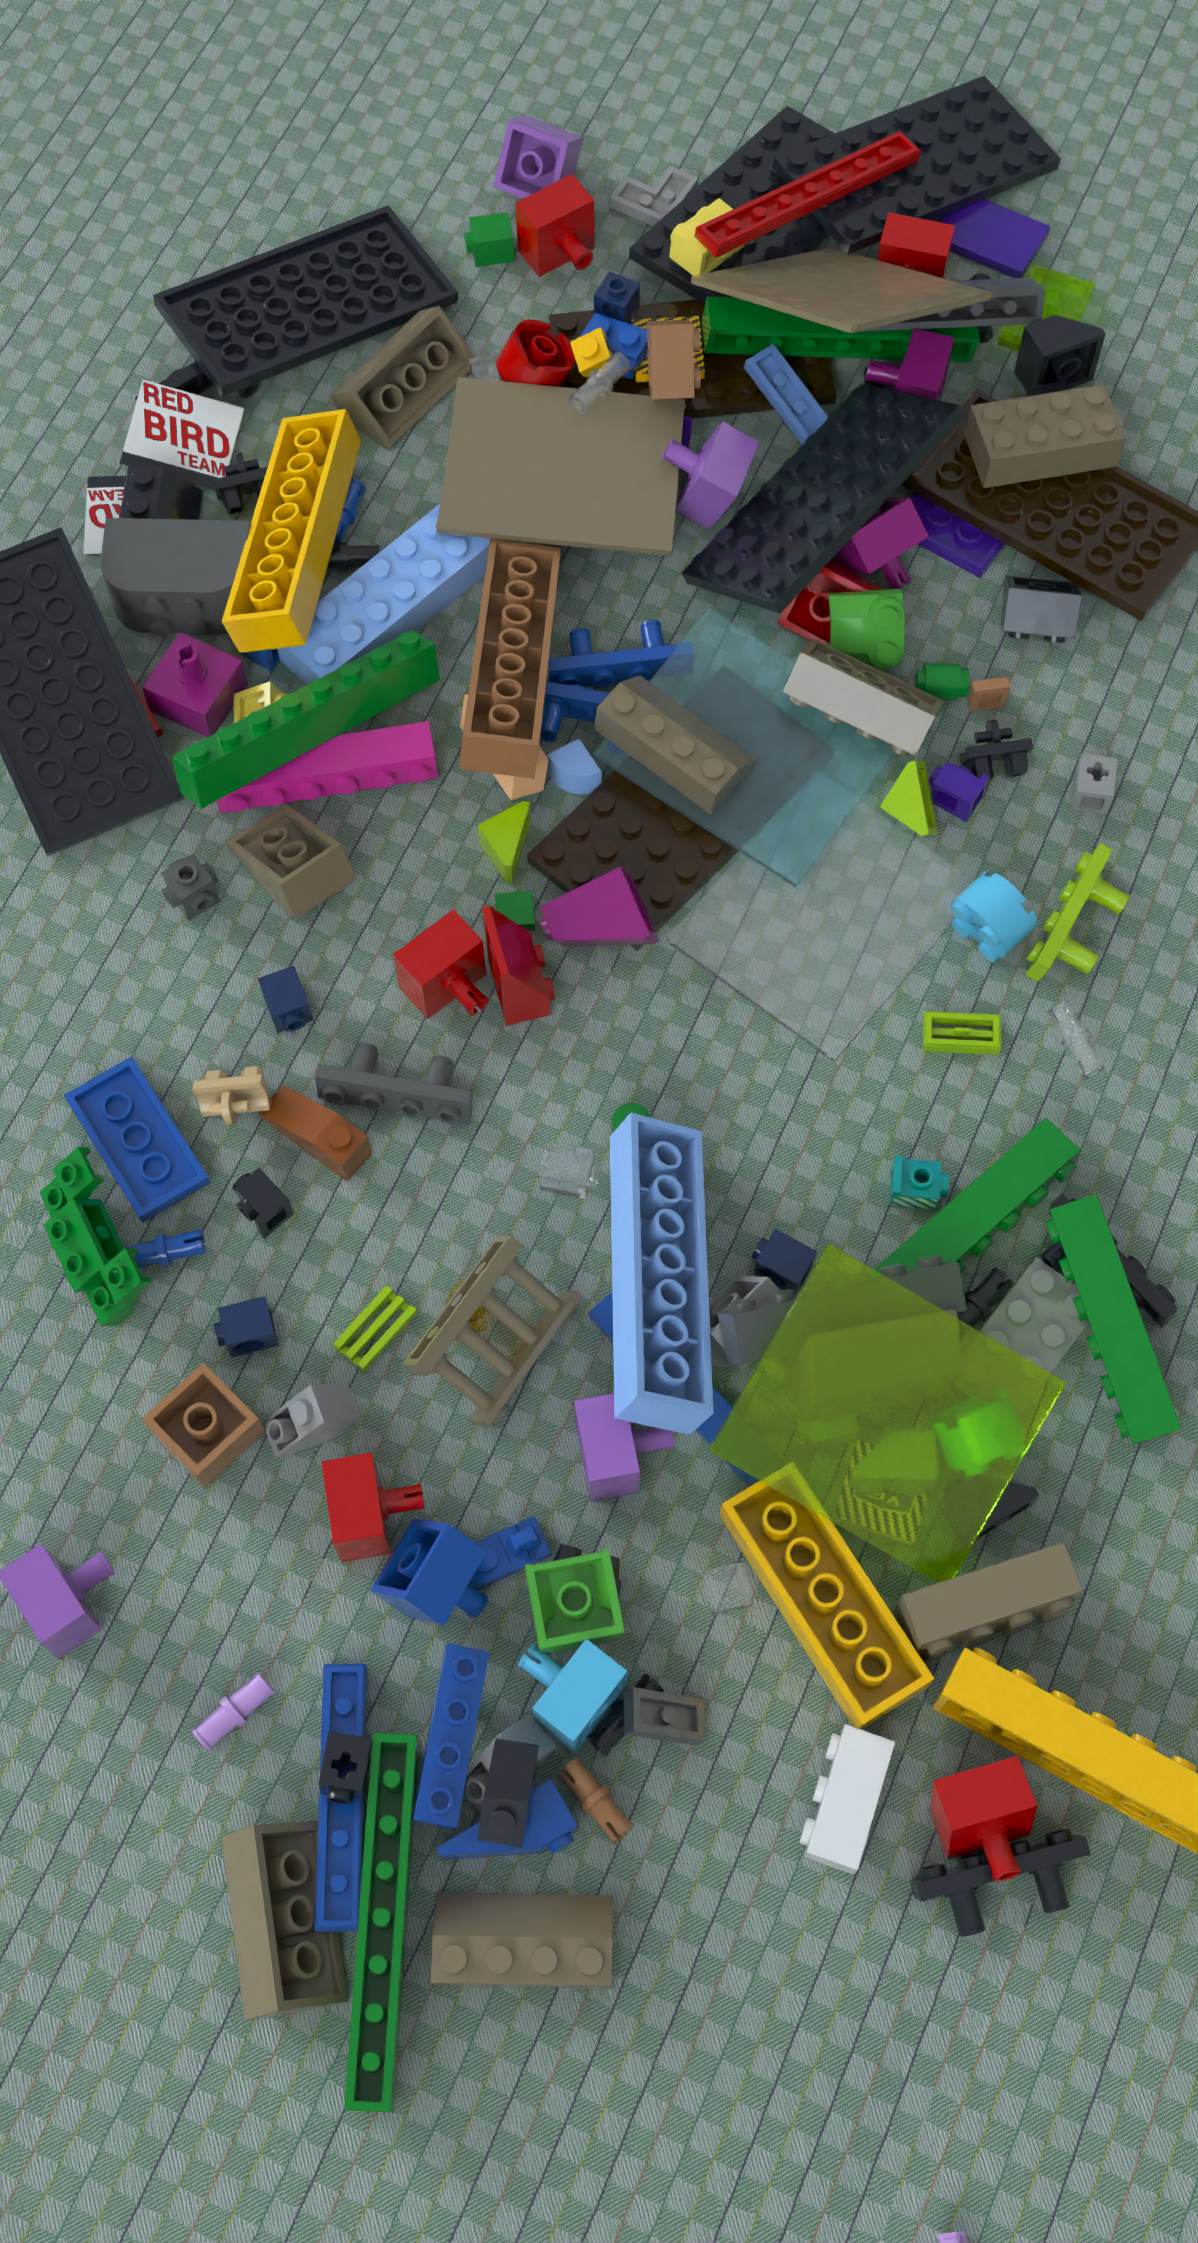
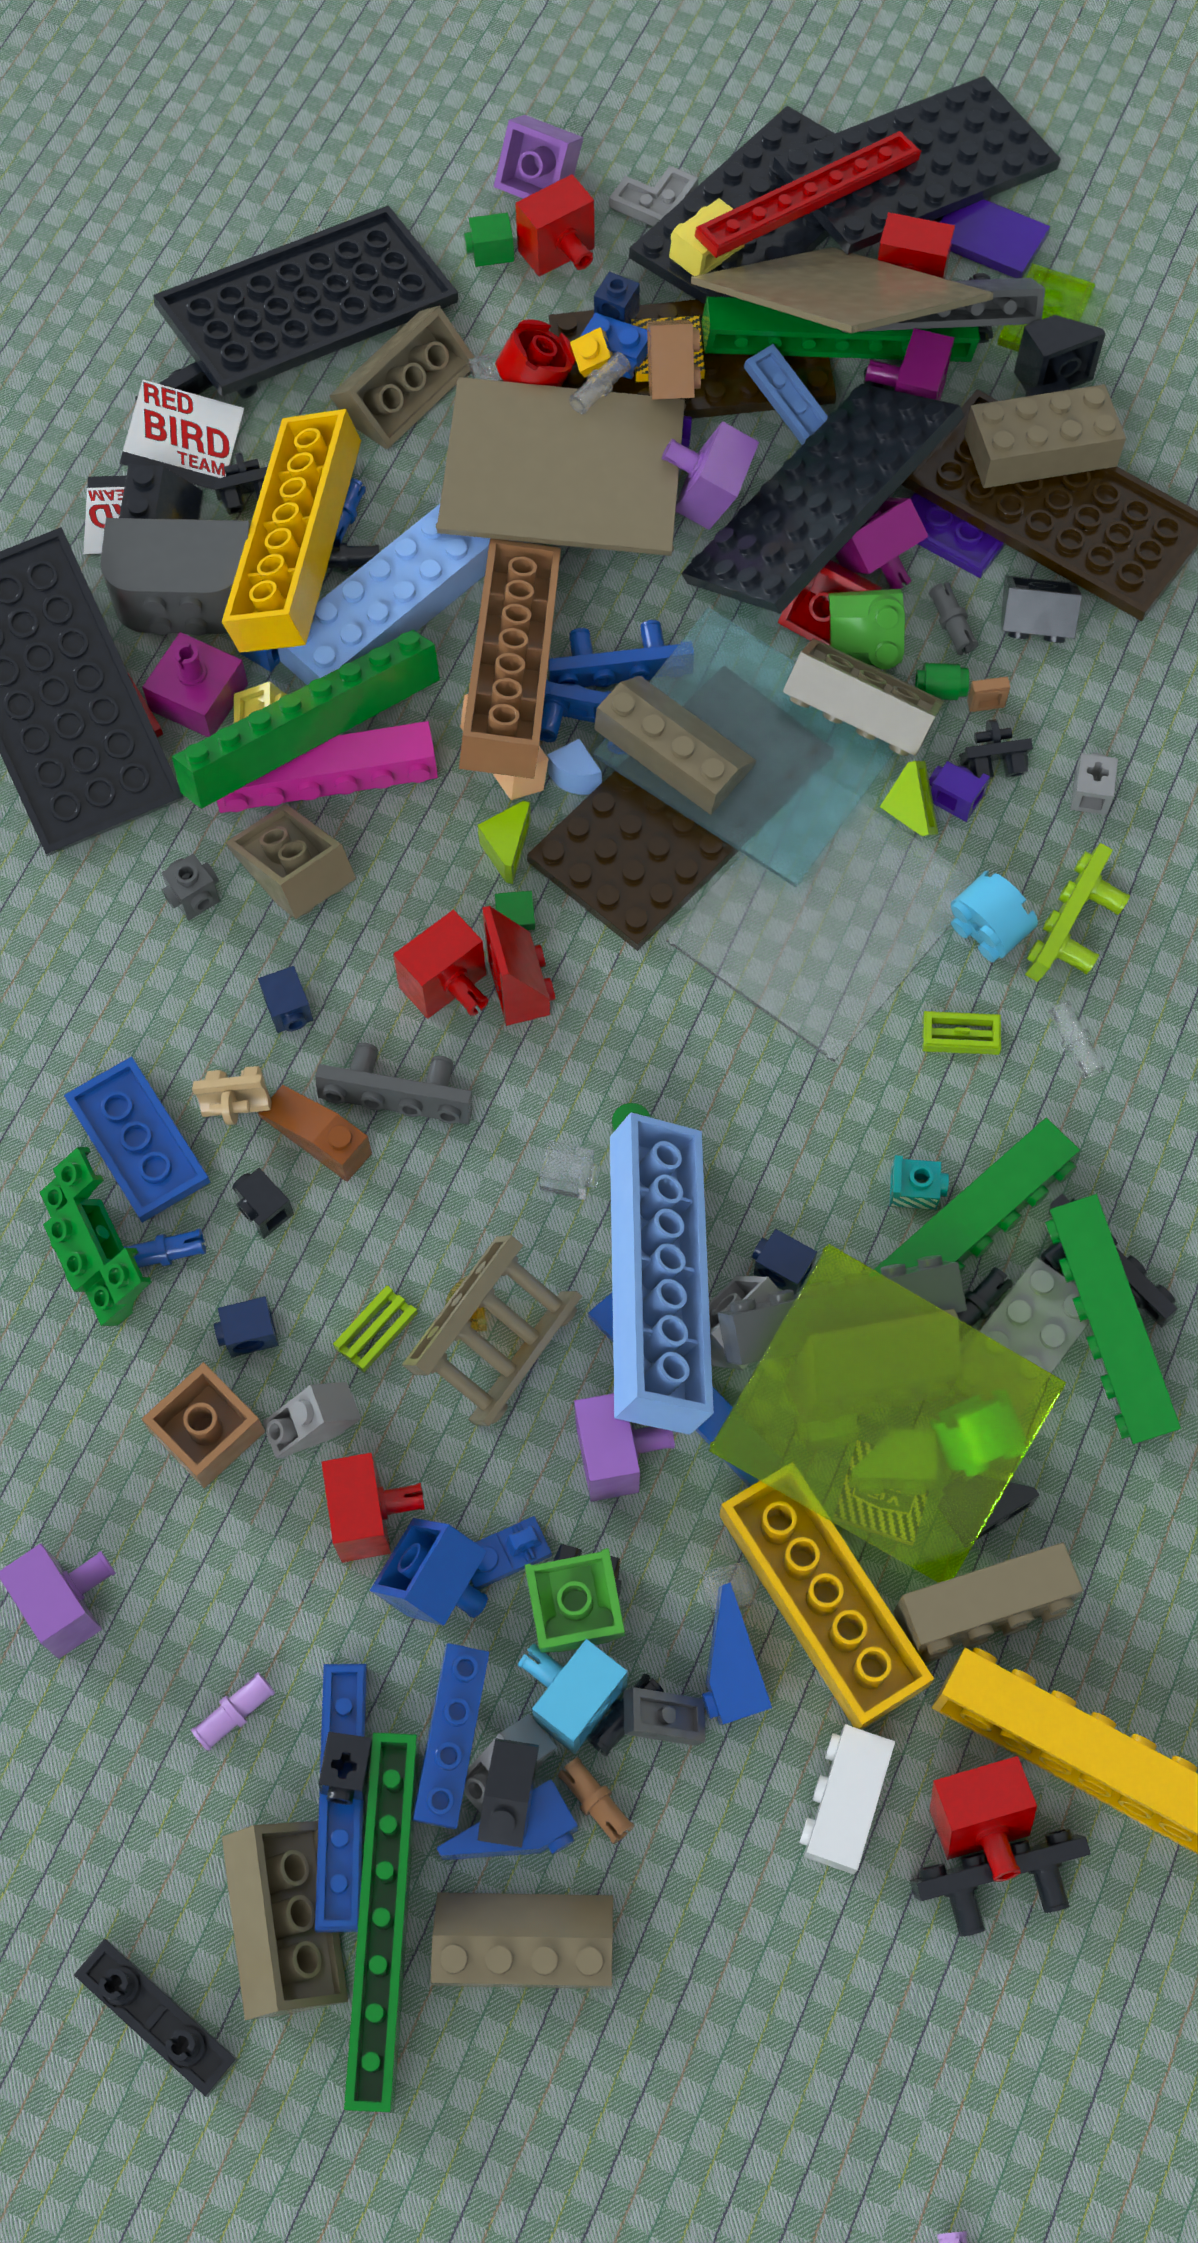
(156, 2017): none -> black plate
(600, 914): magenta slope -> none
(732, 1671): none -> blue slope
(953, 618): none -> dark grey pin

